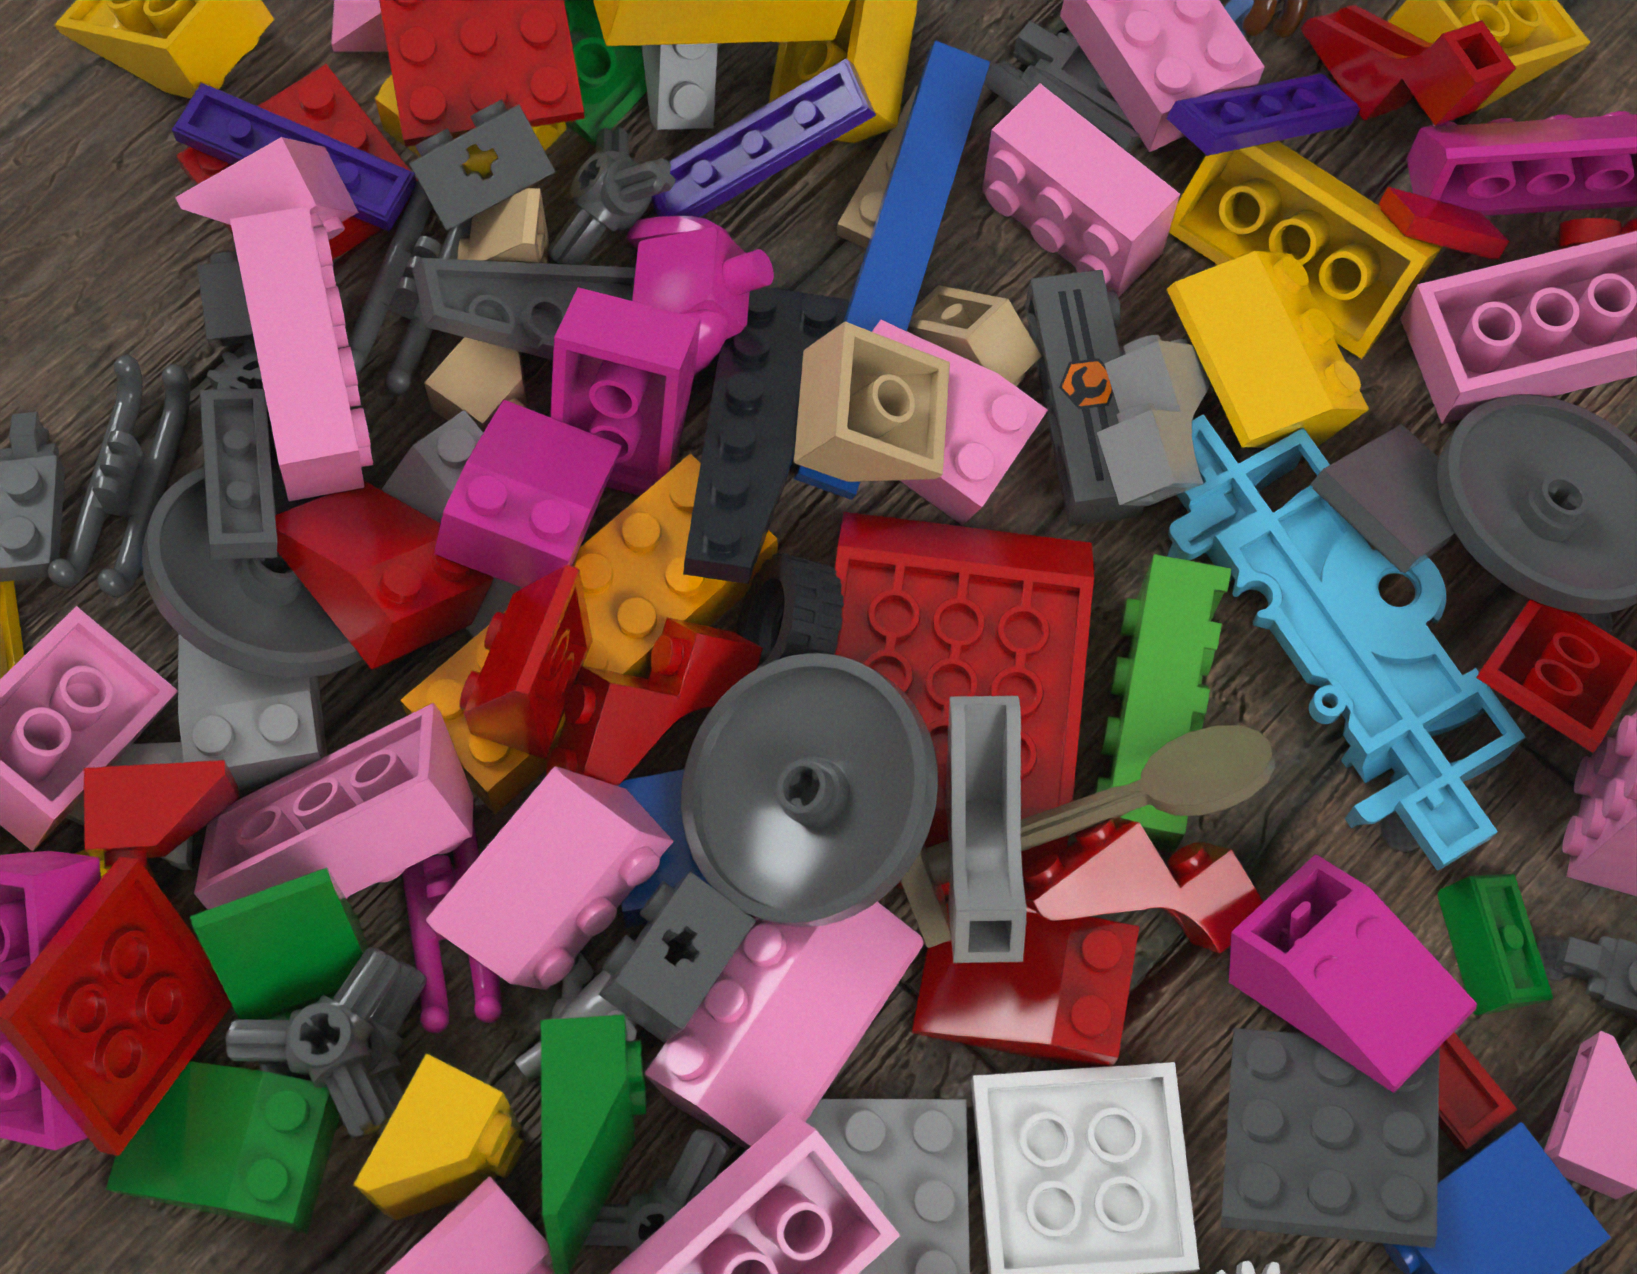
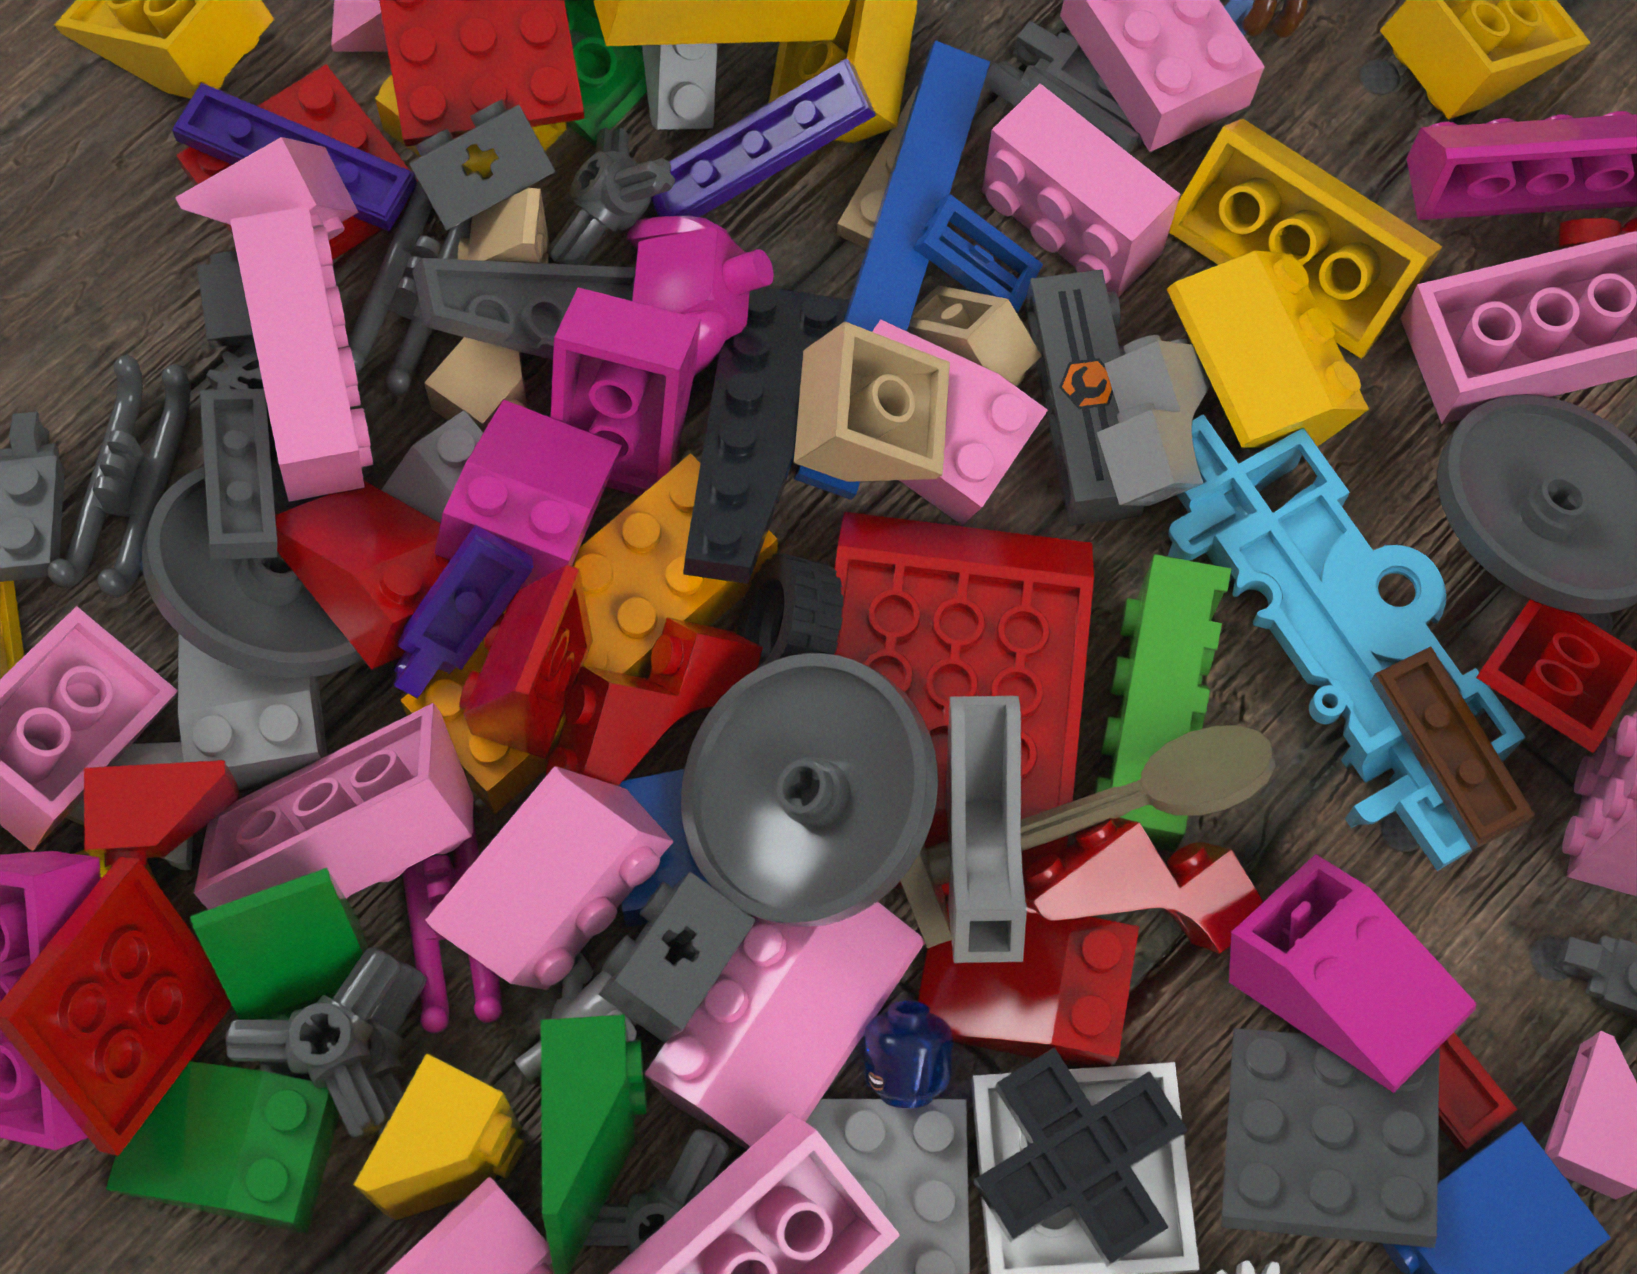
(460, 608): none -> dark purple hinge
(908, 1055): none -> clear blue head
(972, 264): none -> blue tile
(1080, 1157): none -> black plate
(1263, 113): dark purple tile -> none
(1388, 66): red arch -> none
(1390, 497): dark grey tile -> none
(1442, 223): red tile -> none
(1452, 748): none -> reddish brown tile
(1494, 943): green slope -> none

